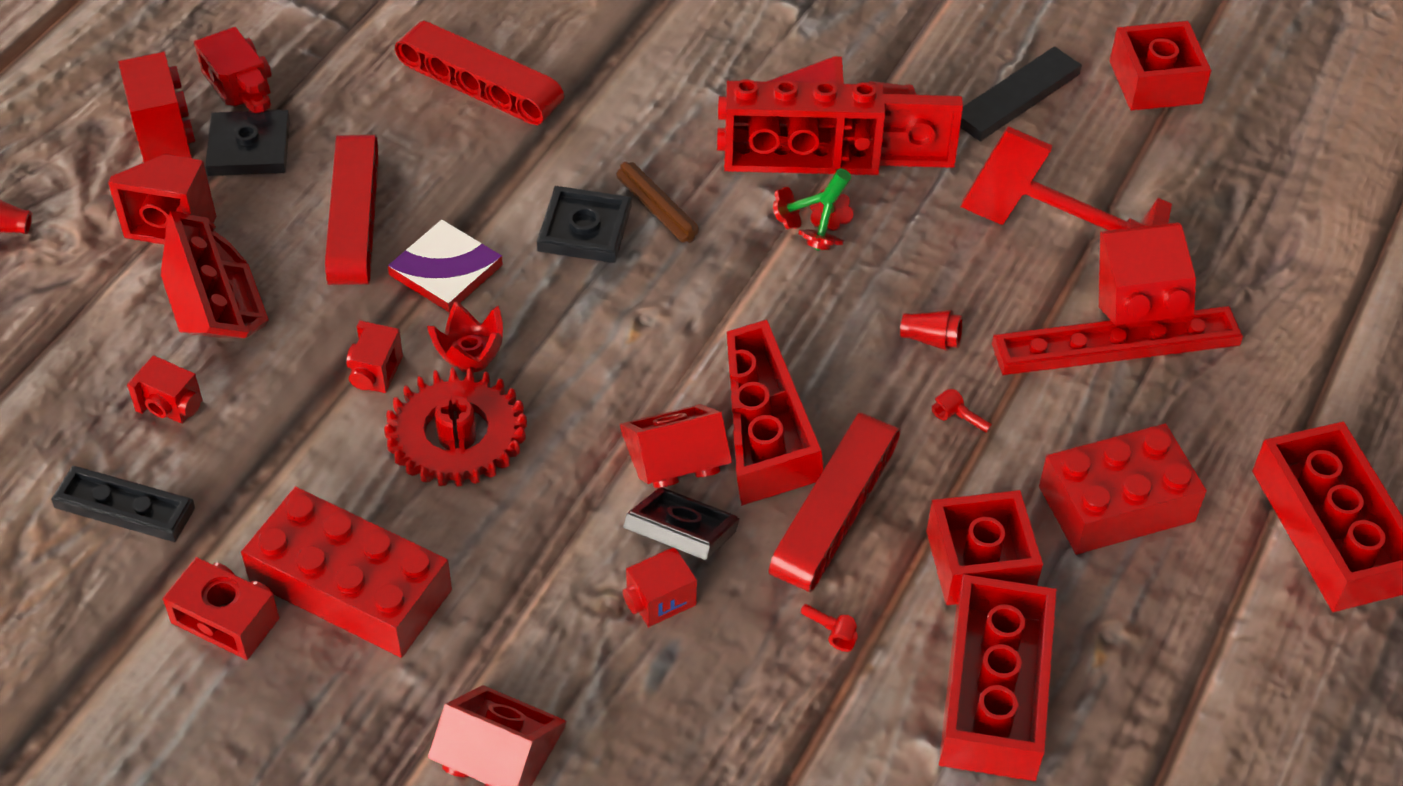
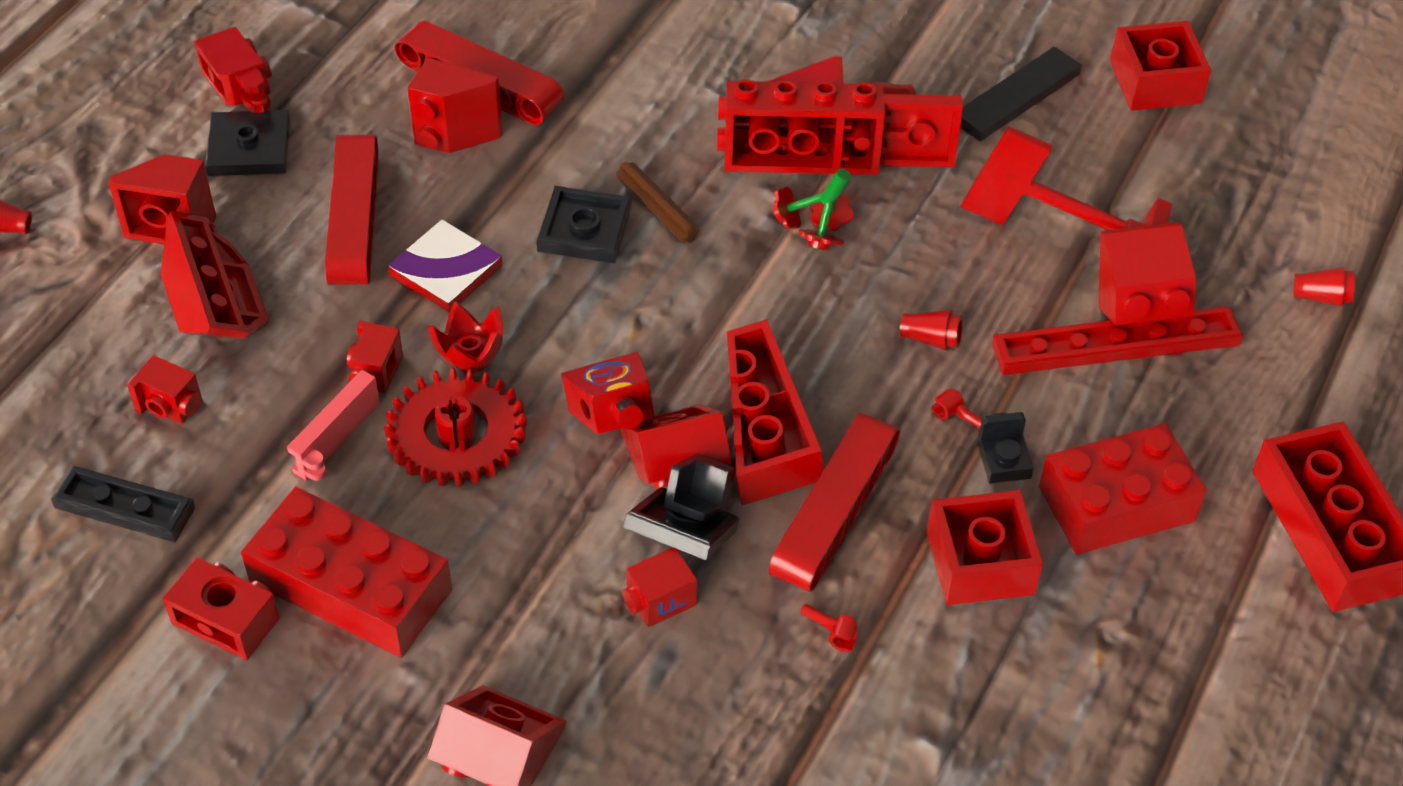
(156, 106): red brick -> none
(333, 426): none -> coral hinge
(454, 107): none -> red slope
(609, 394): none -> red torso
(699, 487): none -> black panel
(999, 678): red brick -> none
(1004, 447): none -> black bracket
(1326, 286): none -> red cone

